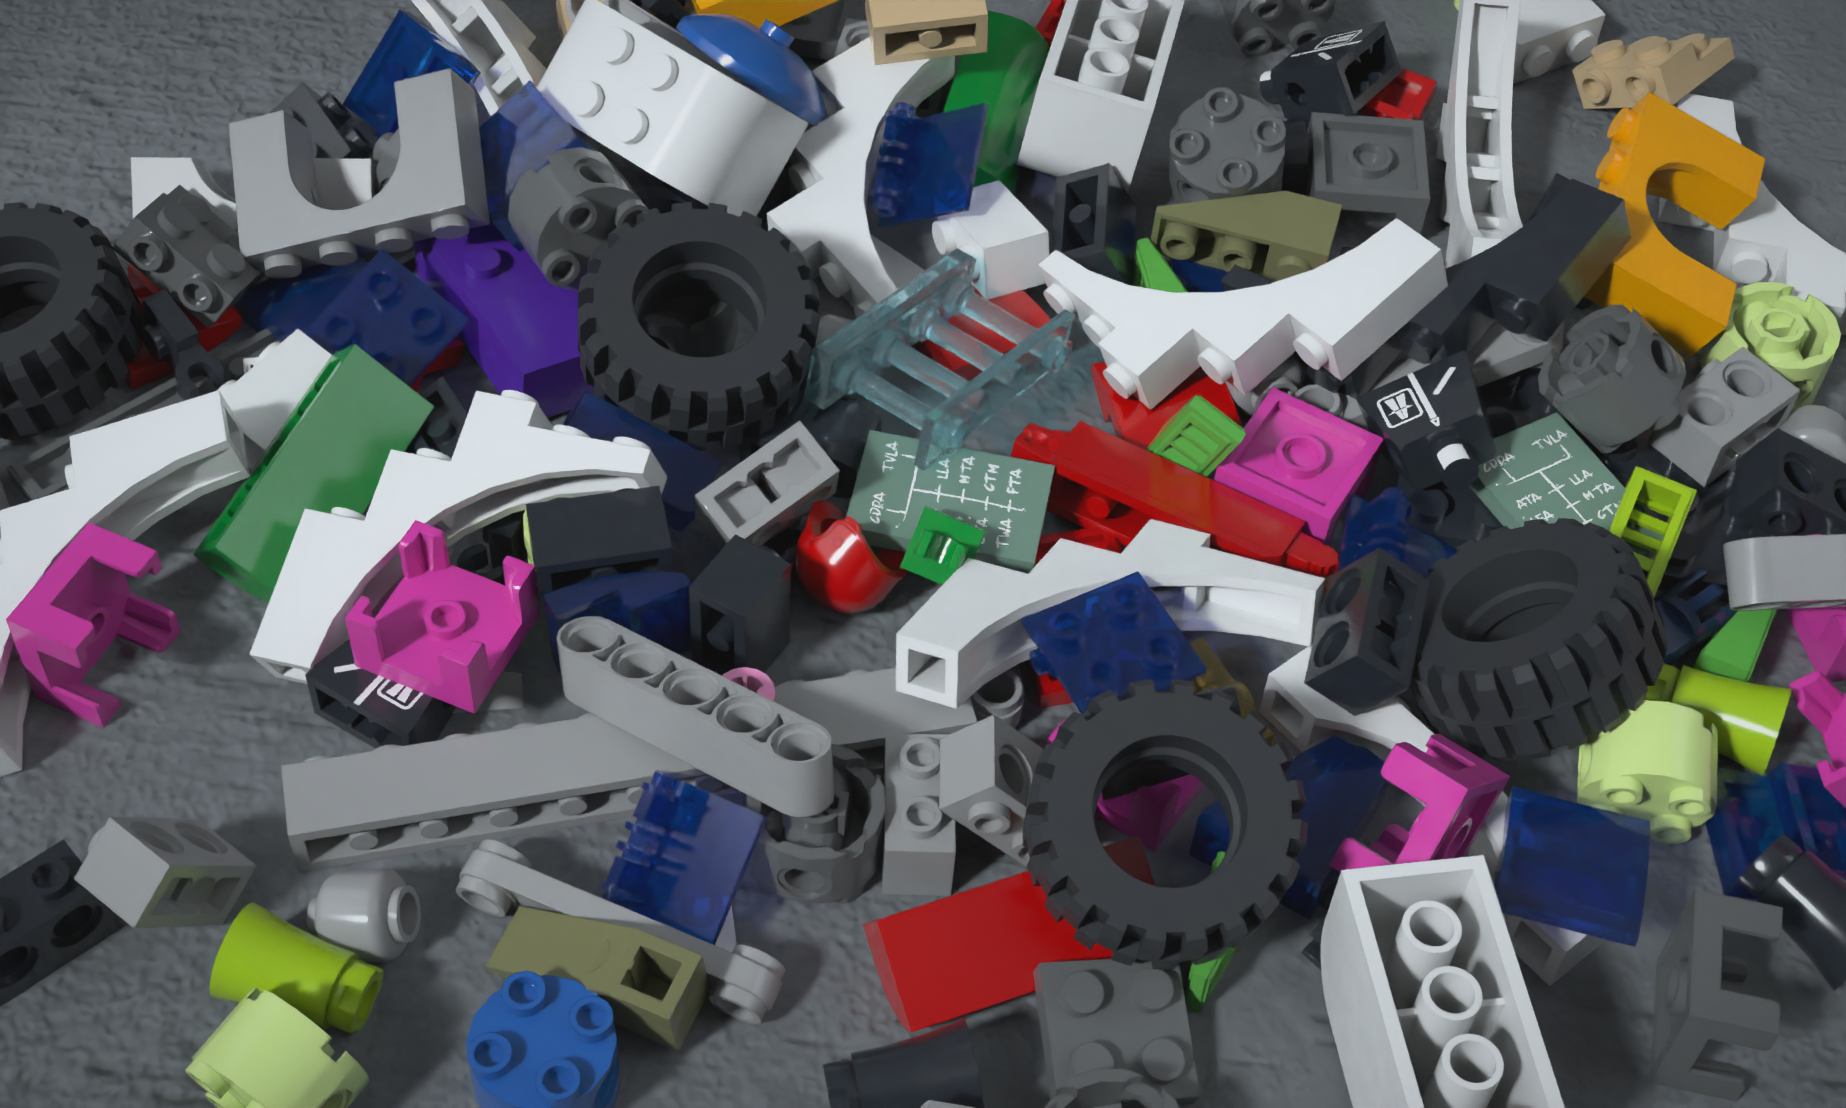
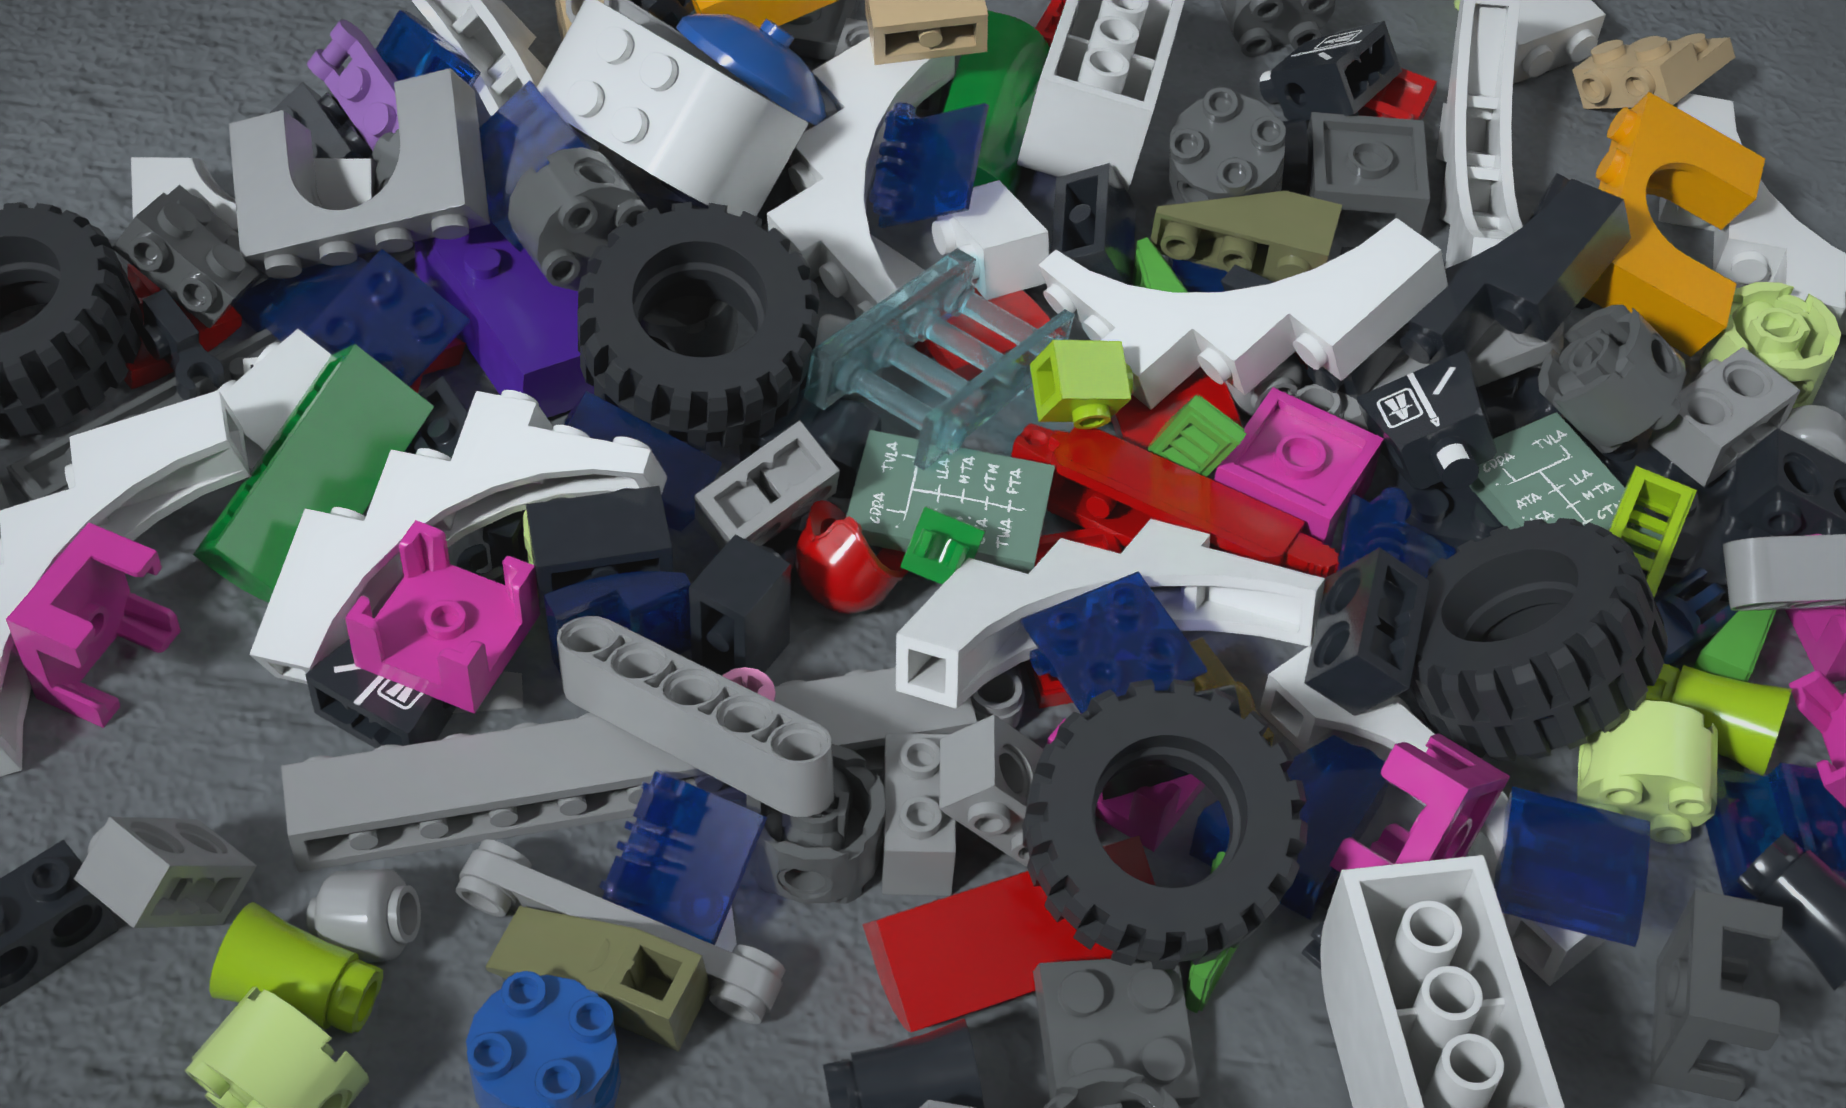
(363, 87): none -> medium lavender plate
(1081, 382): none -> lime brick

